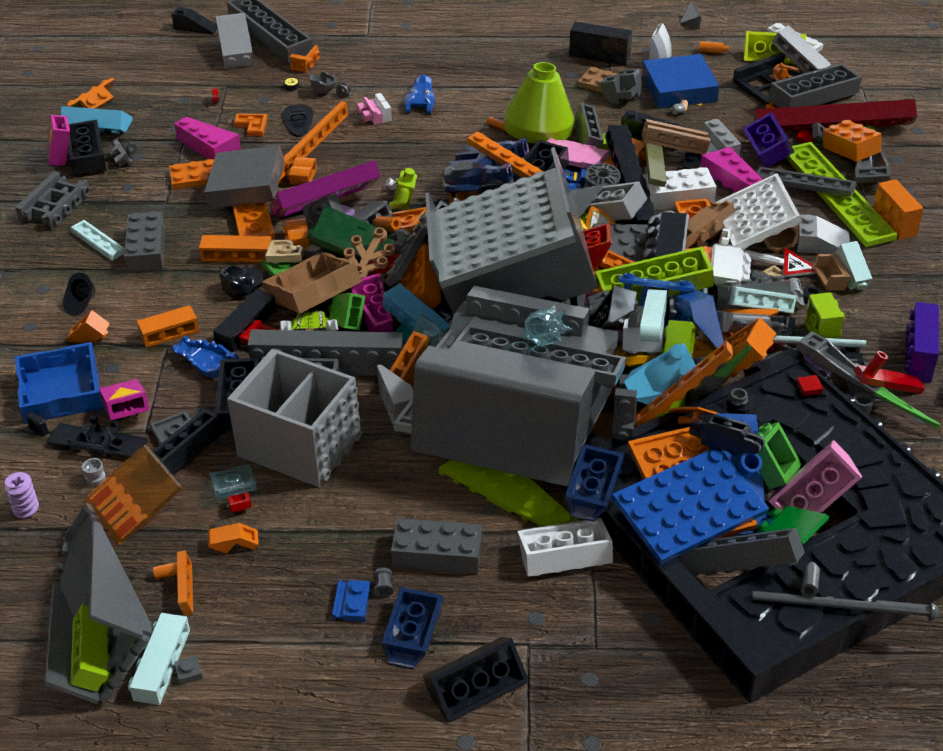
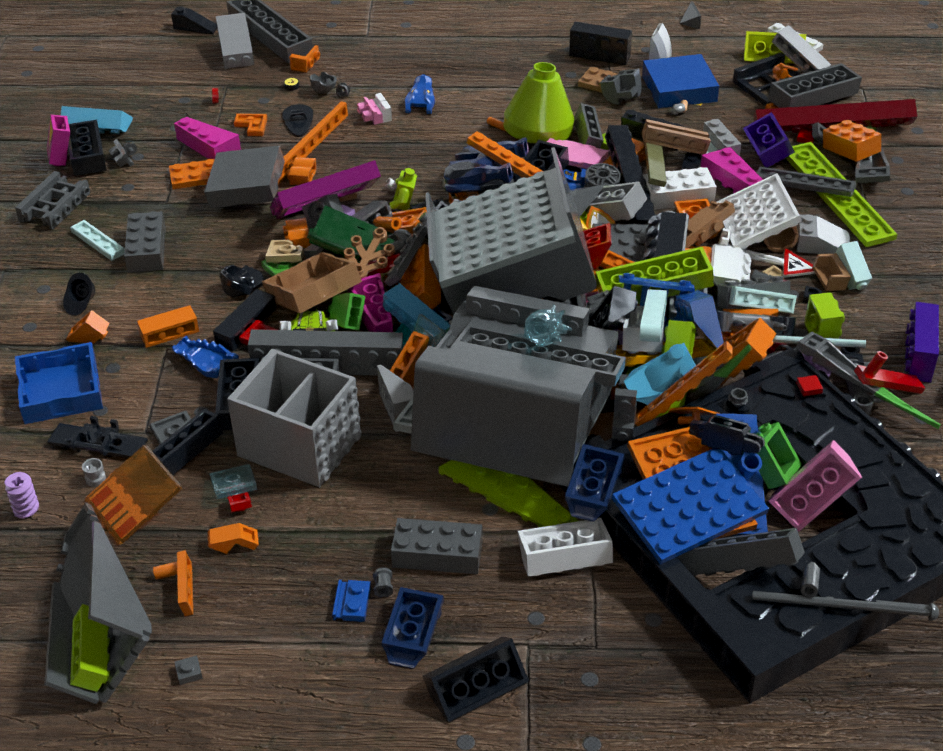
(37, 424): black tile -> none
(96, 96): orange bracket -> none
(124, 399): dark pink brick -> none
(159, 659): light aqua brick -> none
(233, 248): orange brick -> none
(253, 220): orange plate -> none
(713, 47): orange cylinder -> none
(790, 517): green slope -> none
(796, 289): light grey hinge -> none
(898, 208): orange brick -> none

